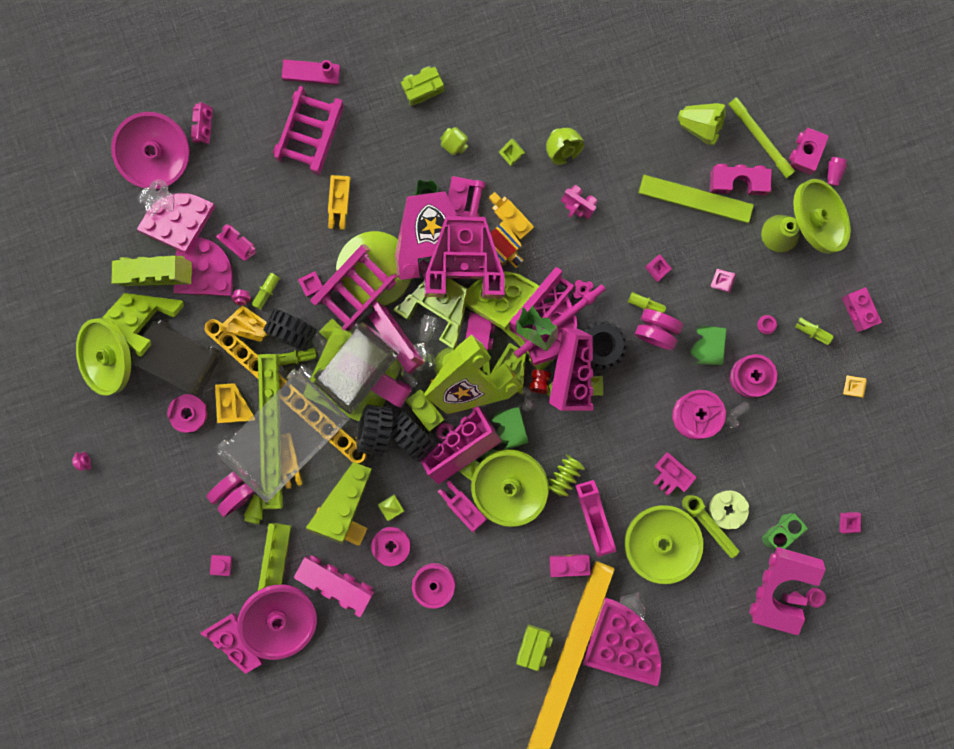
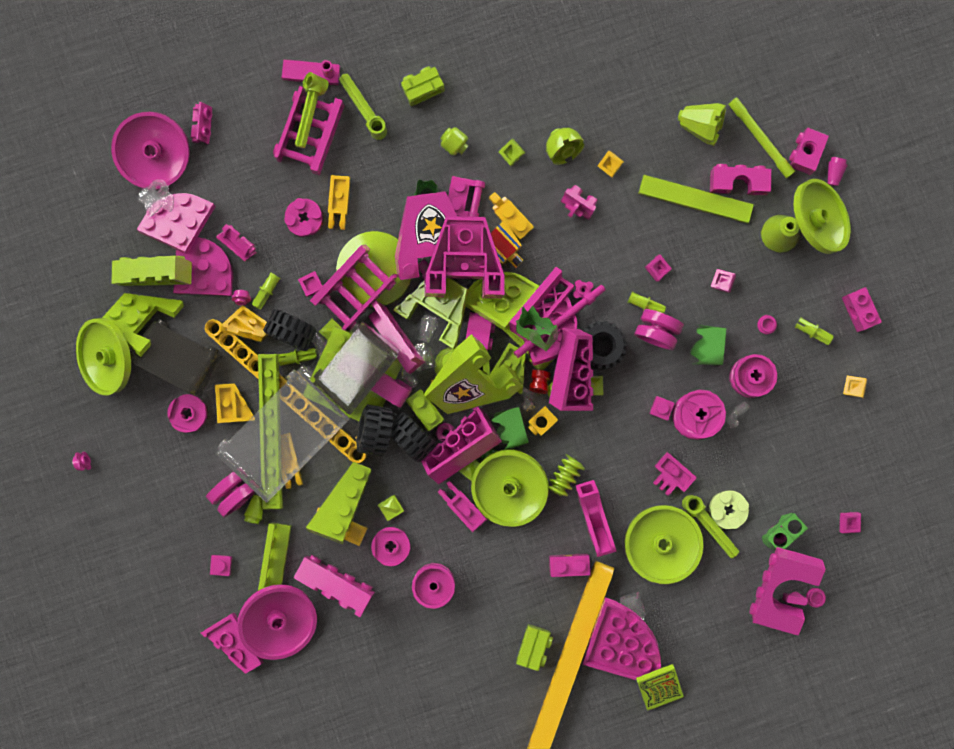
(303, 228): none -> dark pink plate
(315, 87): none -> lime axle
(364, 108): none -> lime axle
(550, 418): none -> yellow brick
(610, 163): none -> yellow tile
(659, 687): none -> lime tile
(661, 408): none -> dark pink plate

